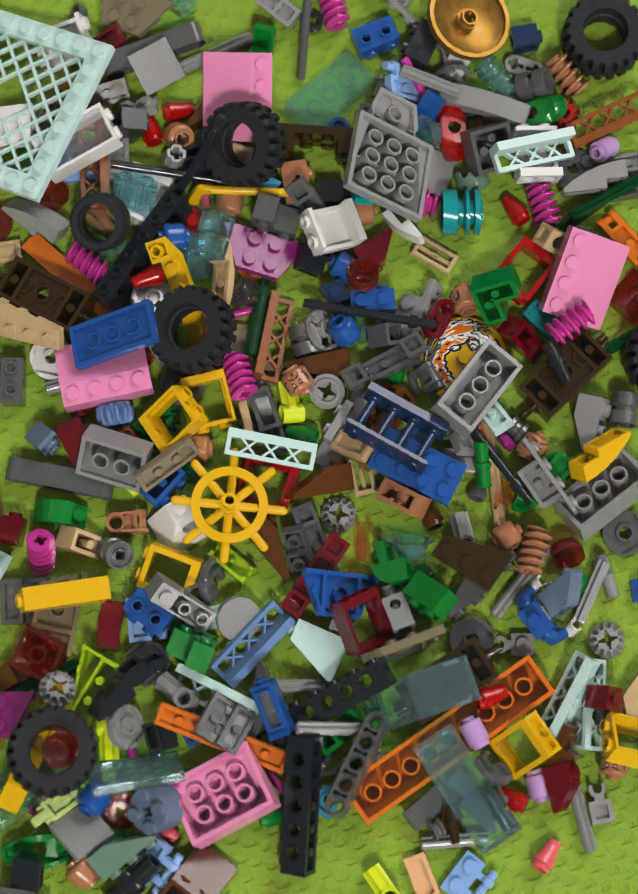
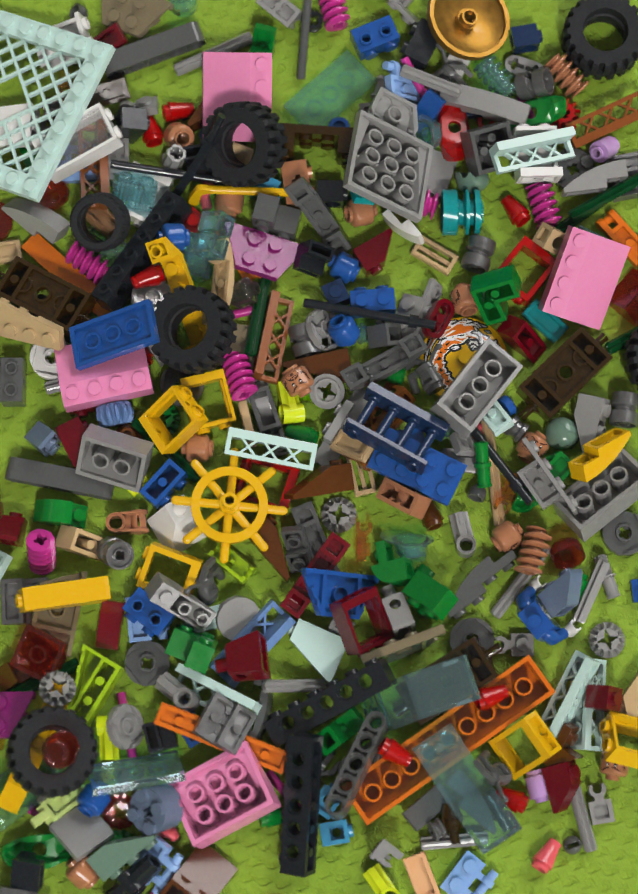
(118, 688): black slope -> none
(156, 66): light grey tile -> none
(166, 463): dark tan tile -> none
(246, 658): none -> dark red torso
(272, 707): blue window -> none
(327, 728): light grey axle -> none
(327, 836): none -> dark azure brick
(332, 228): white panel -> none
(362, 275): clear red hair -> none
(381, 852): none -> light grey hinge
(394, 752): none -> red cone
(472, 560): dark brown wedge -> none
(474, 732): lavender brick -> none
(479, 250): none -> flat silver wheel
(506, 442): magenta tile -> none
(507, 404): none -> blue tile
(557, 362): black pin -> none
(561, 433): none -> sand green hair
(570, 322): dark pink piece -> none
(571, 839): none -> dark grey hinge

